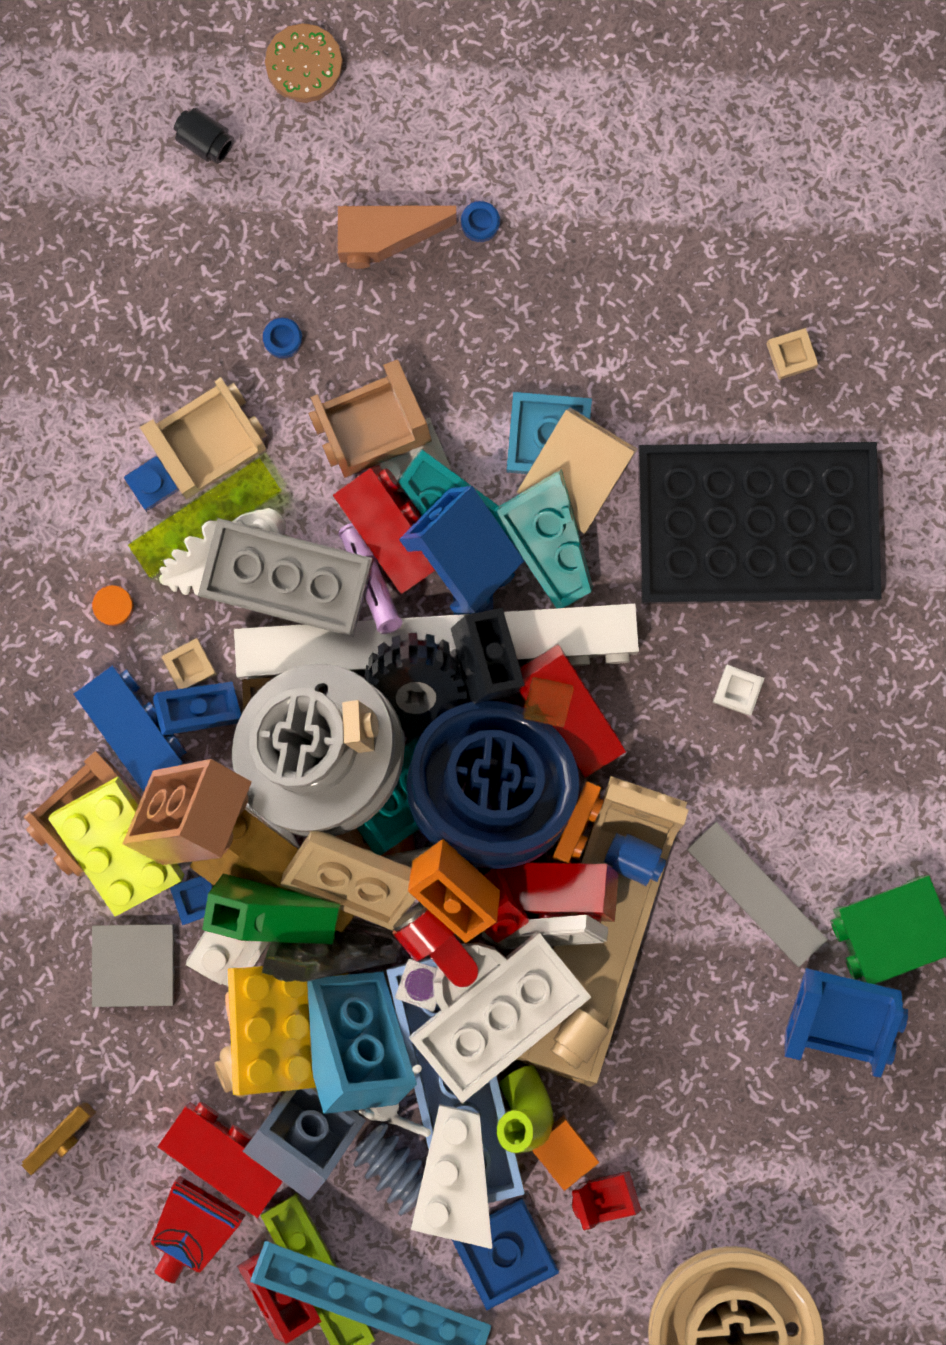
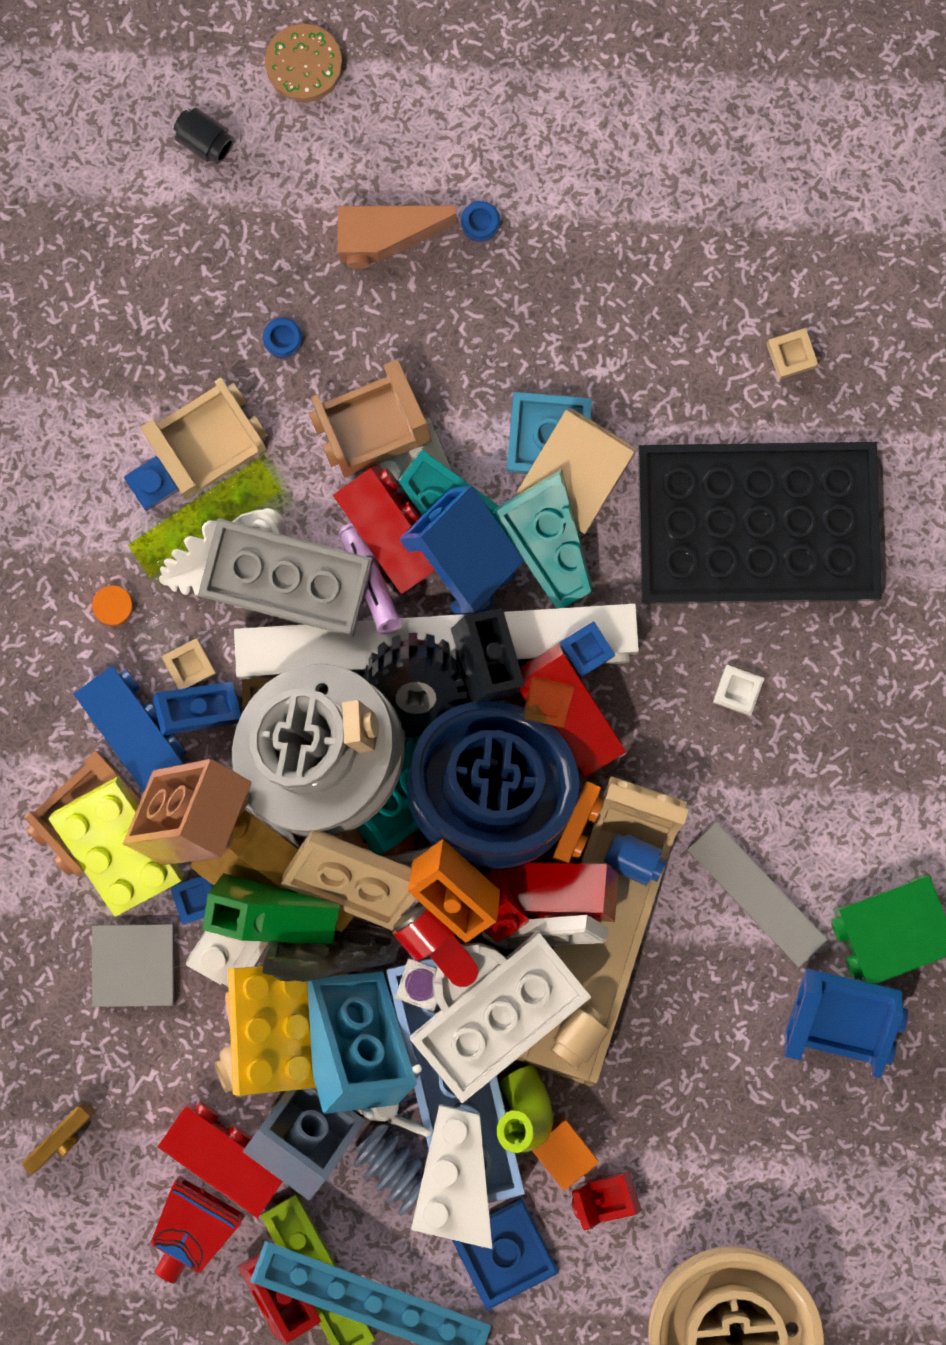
(587, 649): none -> blue plate

